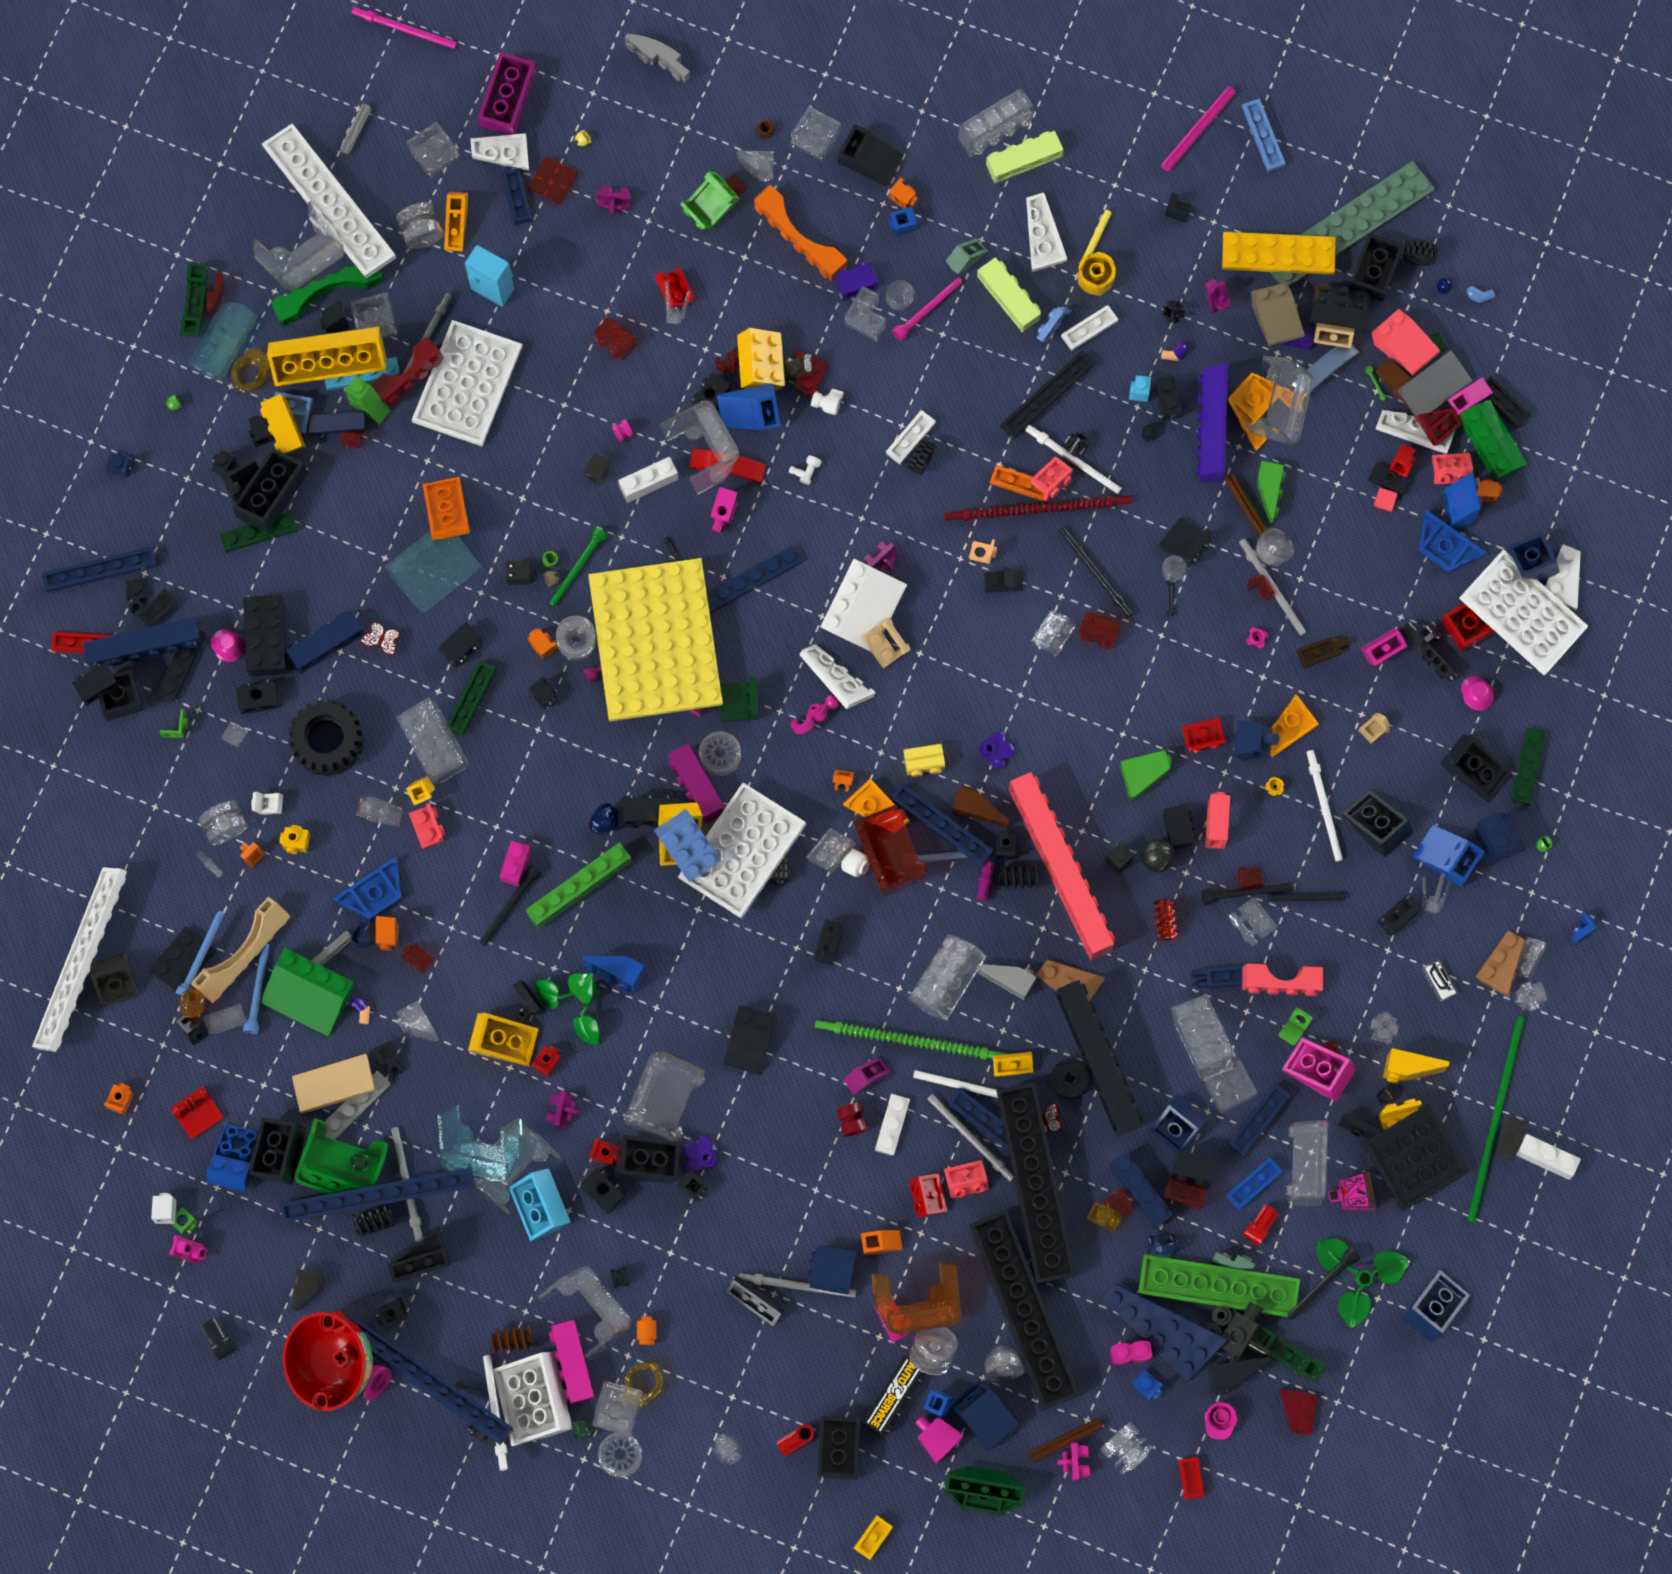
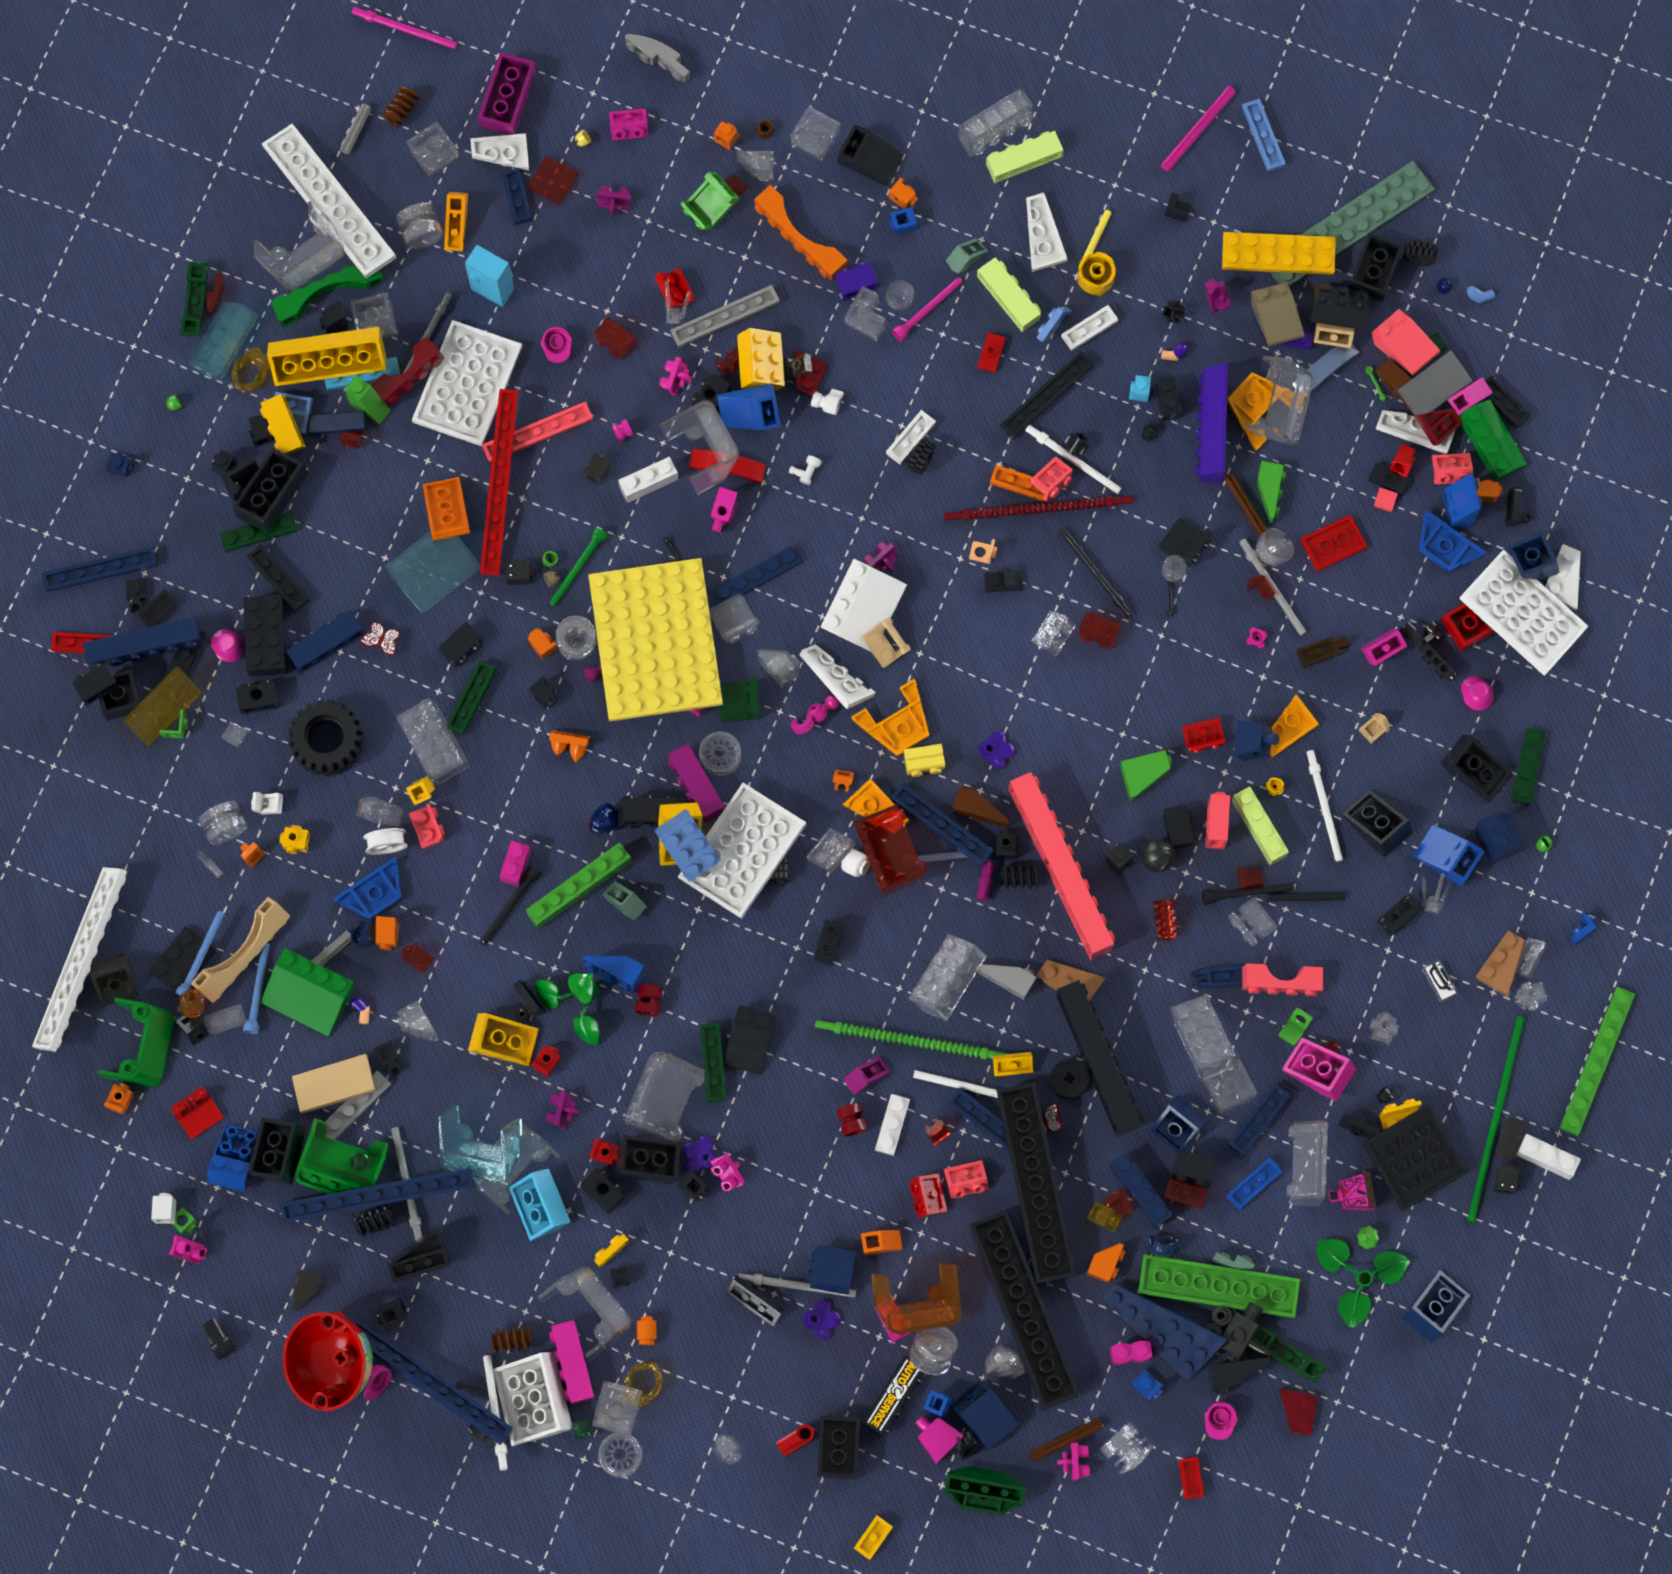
(154, 1046): none -> green windscreen
(162, 706): none -> clear yellow tile
(278, 578): none -> black plate
(385, 841): none -> white wheel
(400, 105): none -> reddish brown piece
(499, 482): none -> red plate
(545, 428): none -> coral plate
(556, 344): none -> dark pink hat
(577, 742): none -> orange tile
(617, 1244): none -> yellow plate
(624, 900): none -> sand green slope
(628, 124): none -> dark pink bracket
(648, 993): none -> dark red wheel
(677, 378): none -> dark pink hips
(713, 1062): none -> dark green plate
(725, 316): none -> light grey plate
(726, 135): none -> orange brick
(727, 1171): none -> dark pink hips
(734, 619): none -> clear bracket
(779, 665): none -> clear slope
(824, 1319): none -> dark purple plate
(902, 728): none -> light orange wing
(937, 1132): none -> clear red tile
(967, 1446): none -> black plate
(991, 352): none -> red plate
(997, 1164): light grey bar -> none
(1104, 1263): none -> orange slope
(1259, 1227): red piece -> none
(1260, 826): none -> yellowish green brick
(1333, 543): none -> red tile
(1350, 1257): black piece -> none
(1368, 1237): none -> bright green piece
(1407, 1066): yellow slope -> none
(1506, 1179): none -> pearl dark grey brick
(1513, 507): none -> black piece
(1597, 1061): none -> bright green plate

